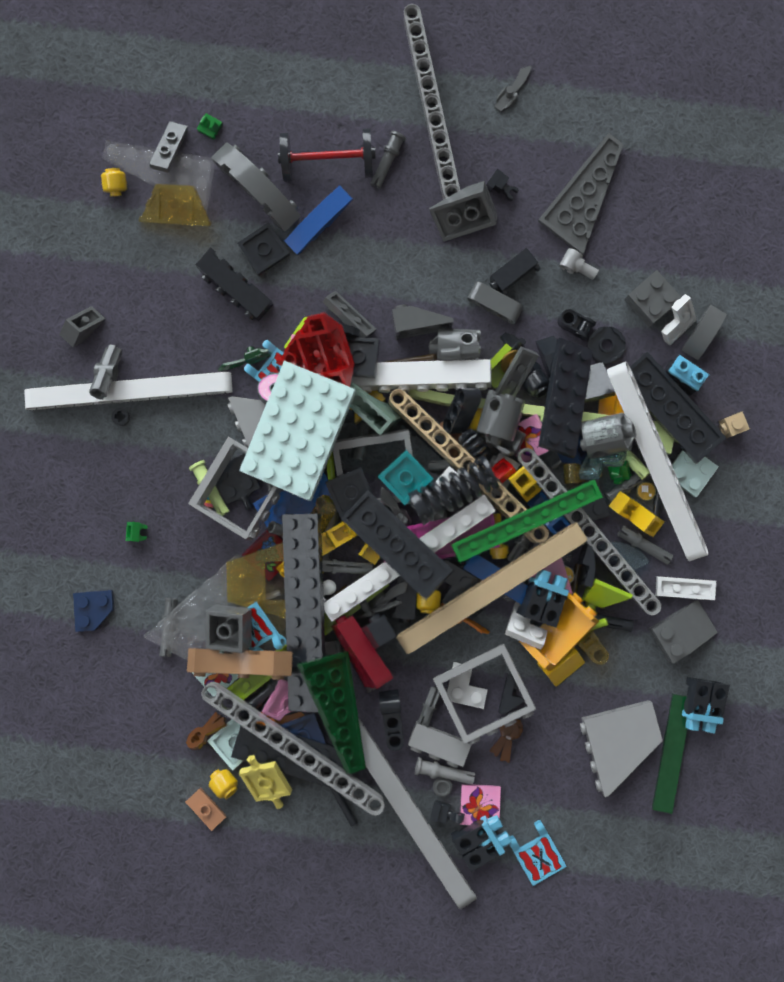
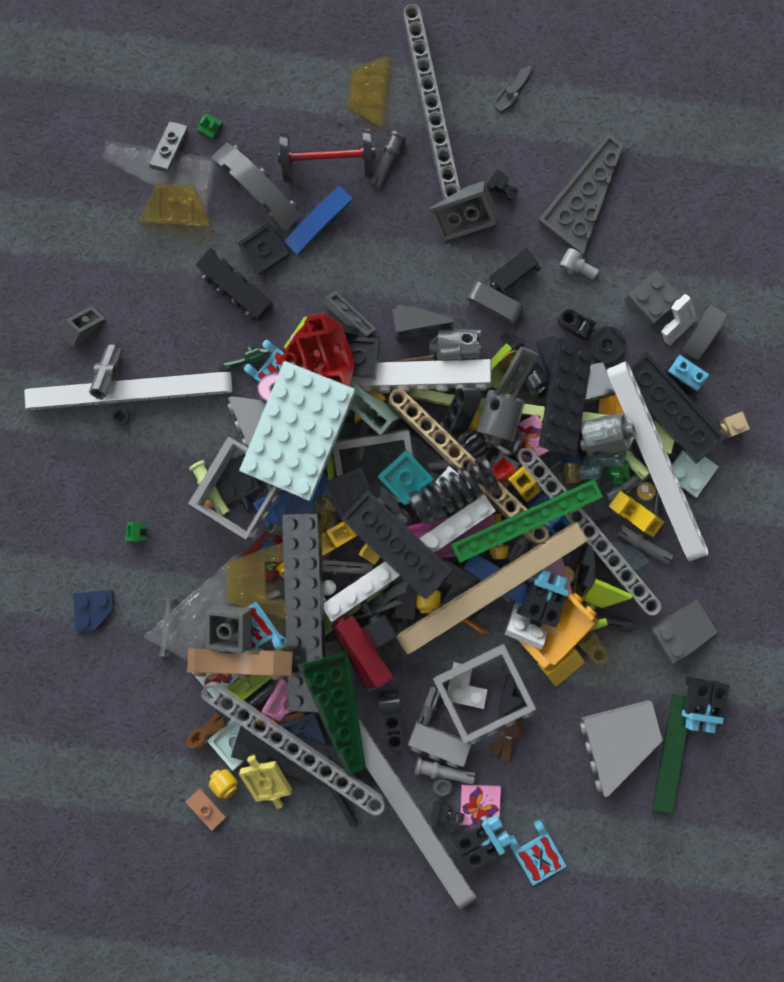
(114, 181): yellow head -> none
(368, 90): none -> clear yellow wing
(685, 588): white plate -> none

